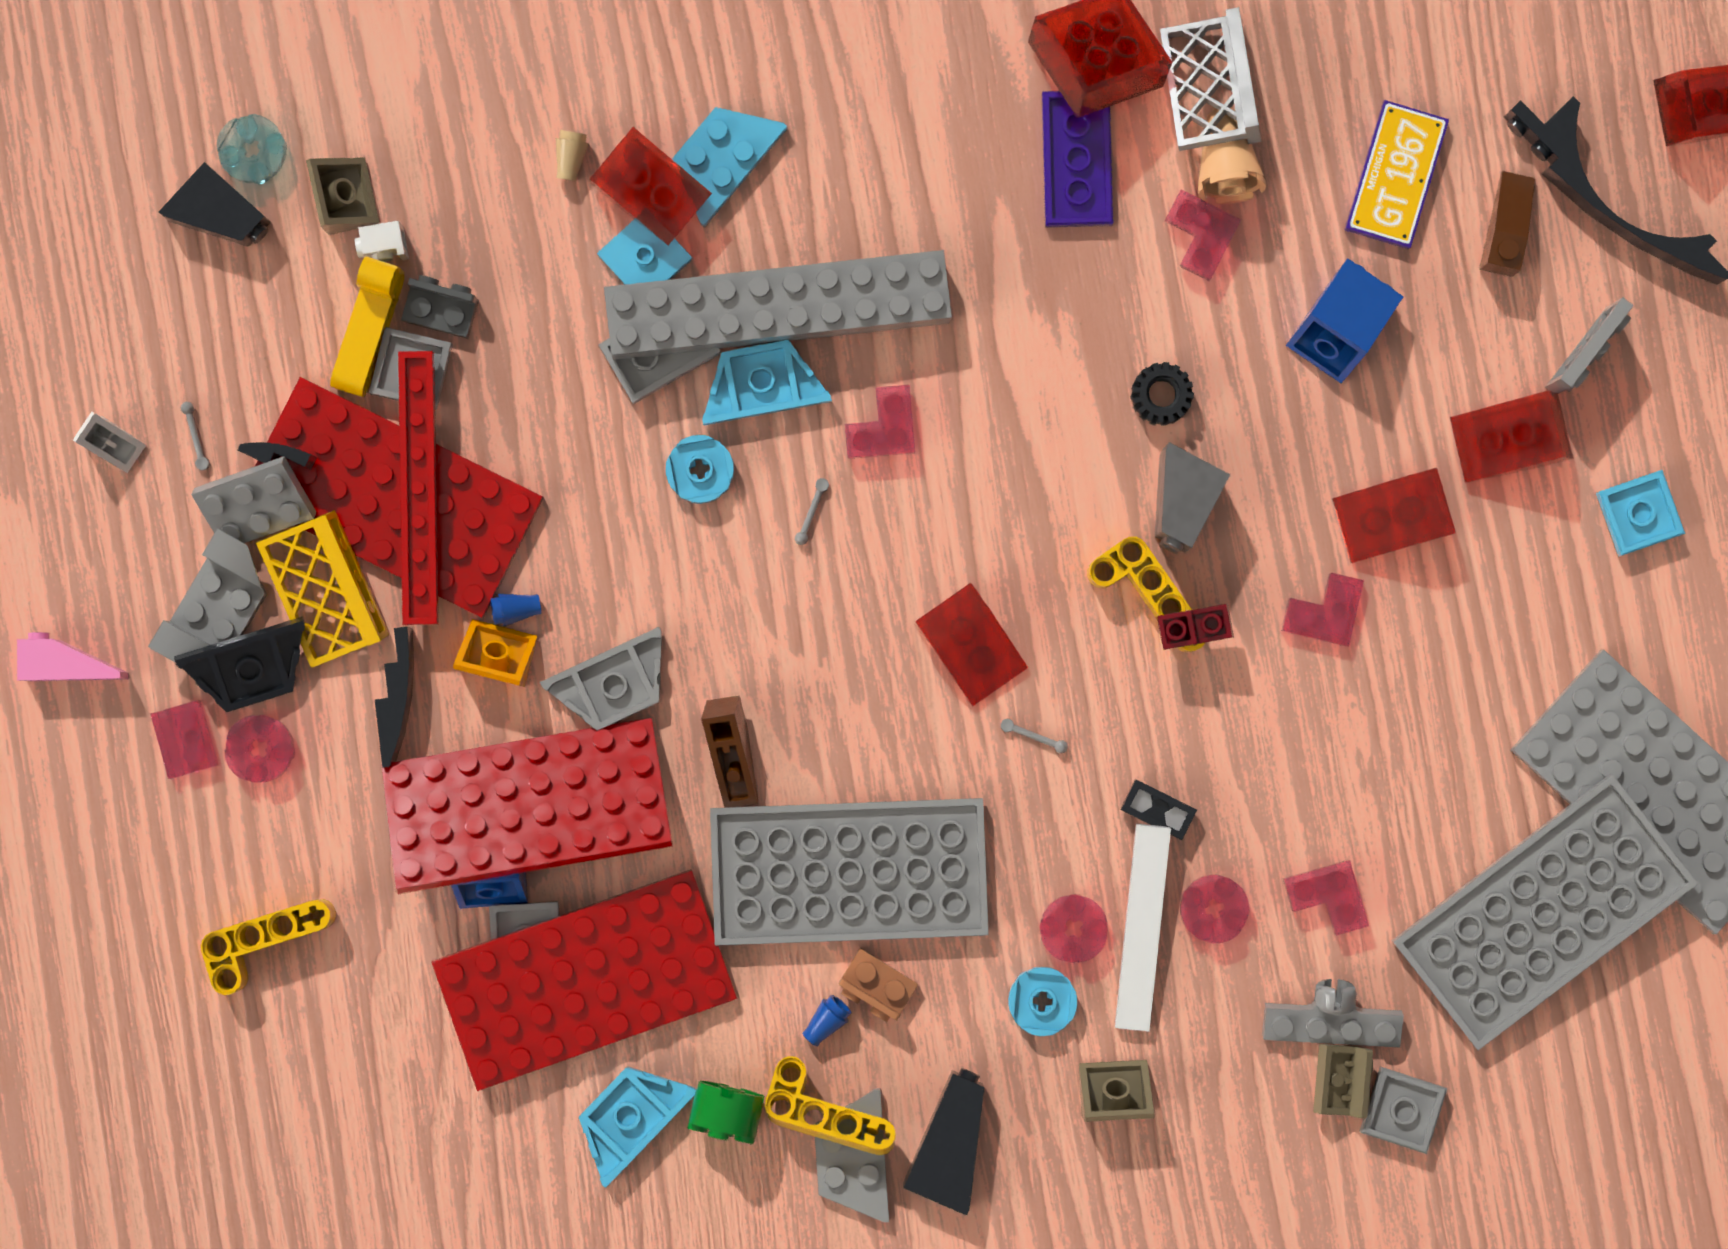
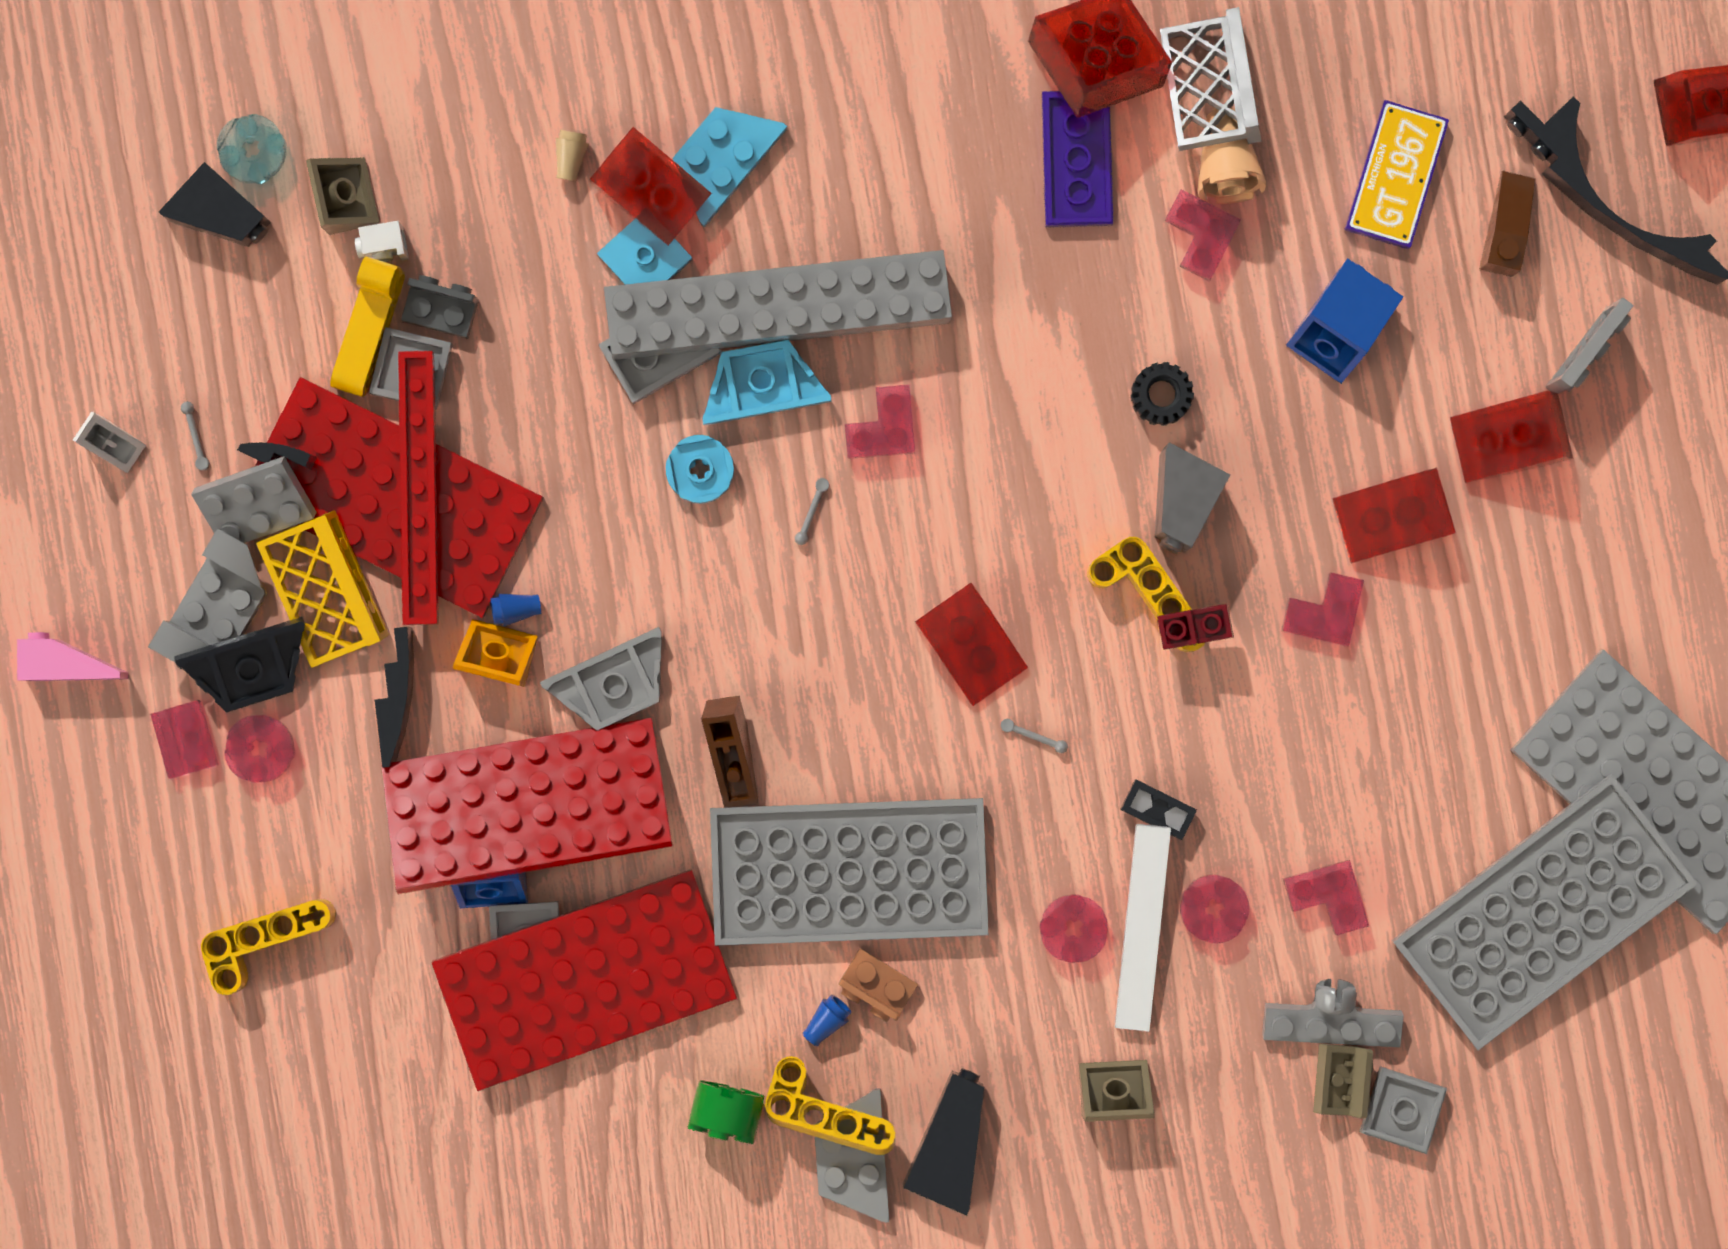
(629, 1117): medium azure wing -> none
(1057, 988): medium azure plate -> none
(1640, 513): medium azure plate -> none

